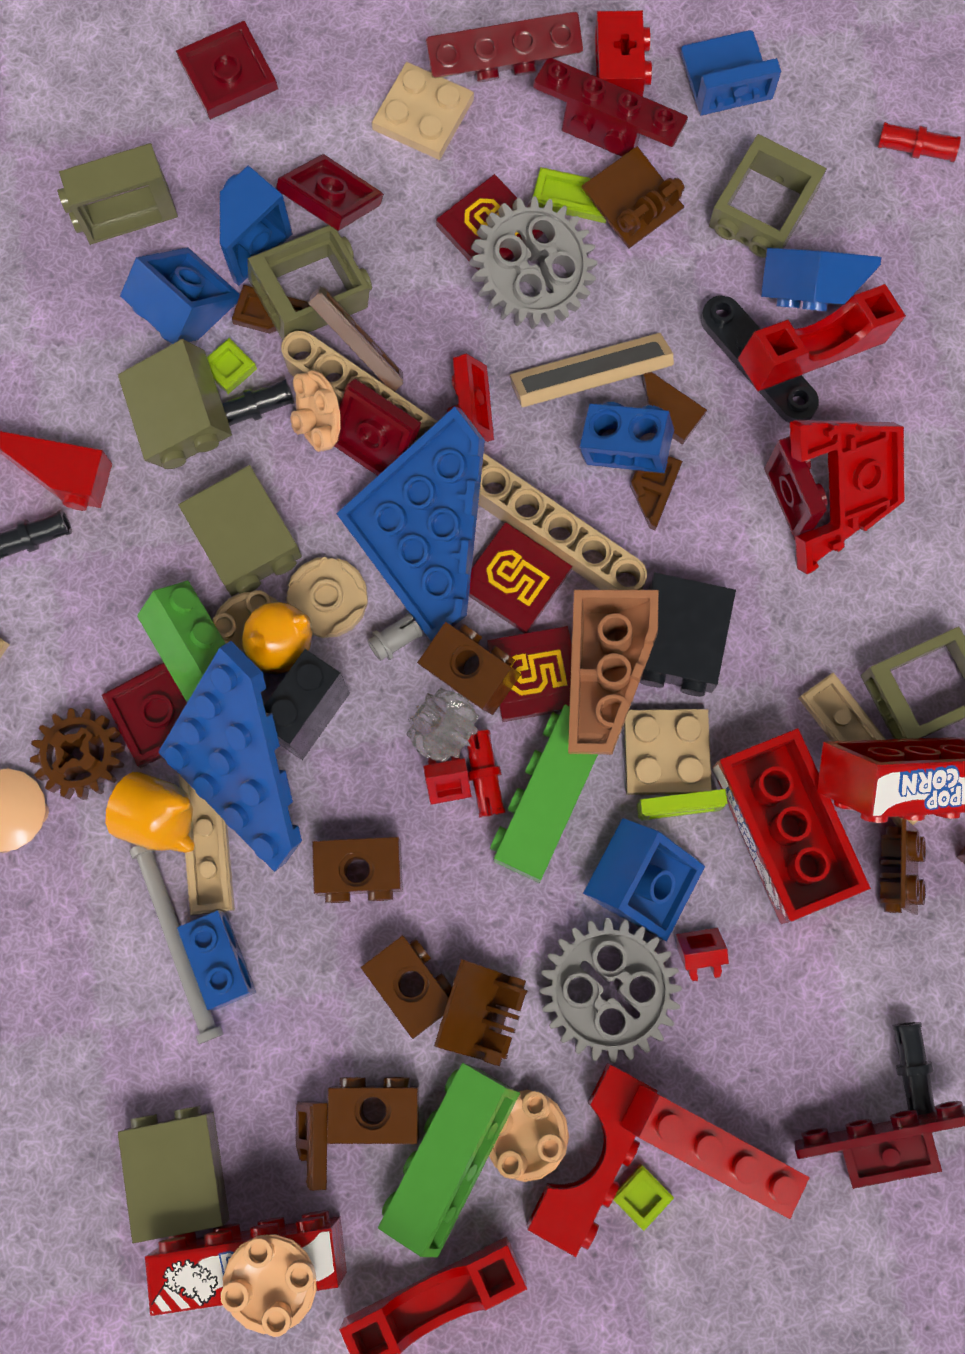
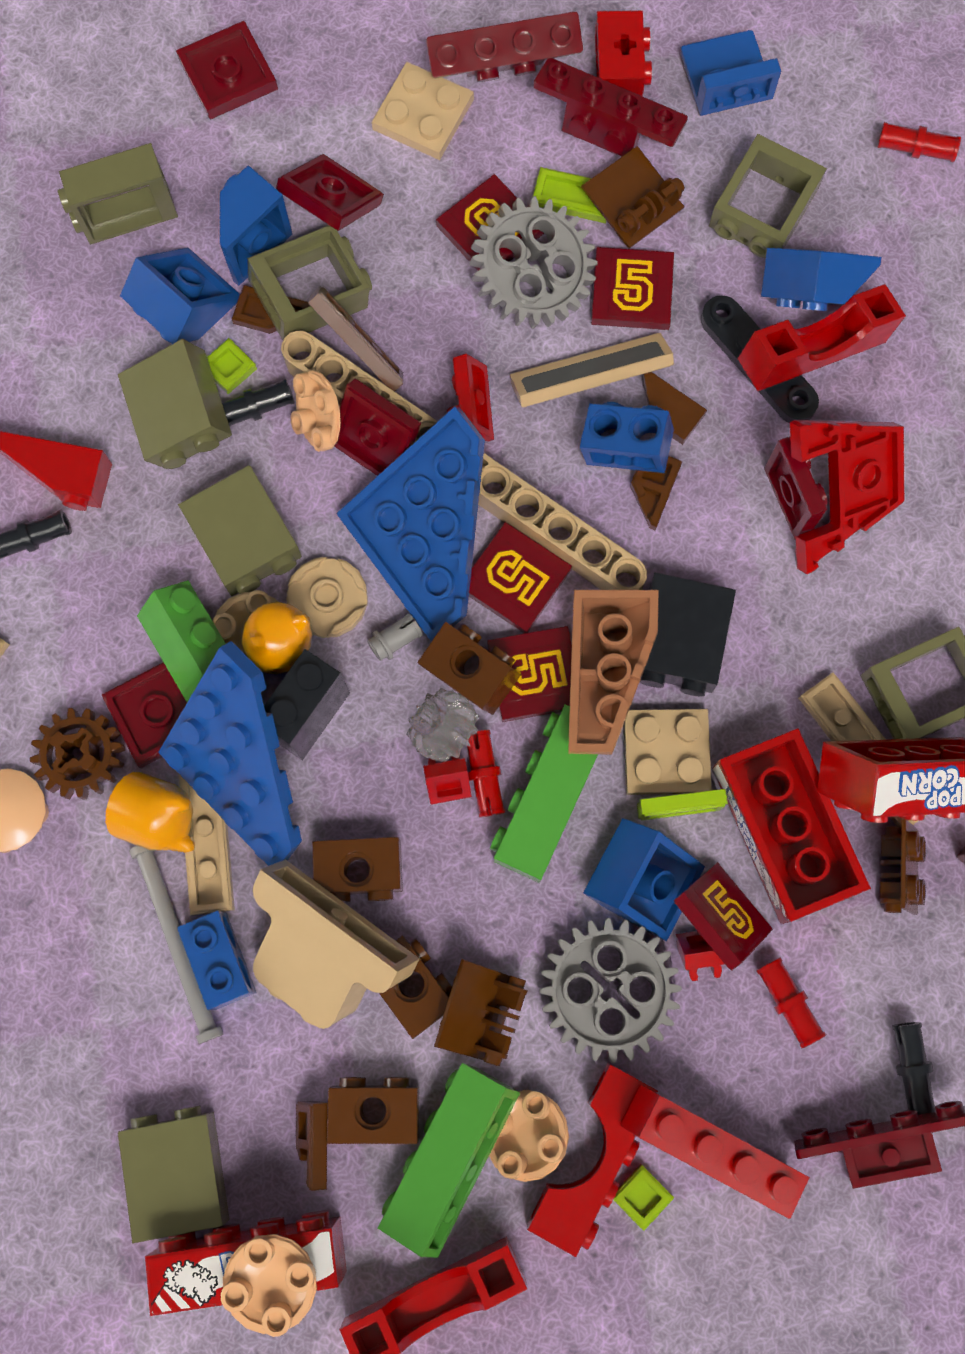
(320, 949): none -> tan brick
(633, 288): none -> dark red tile
(723, 916): none -> dark red tile
(791, 1003): none -> red pin

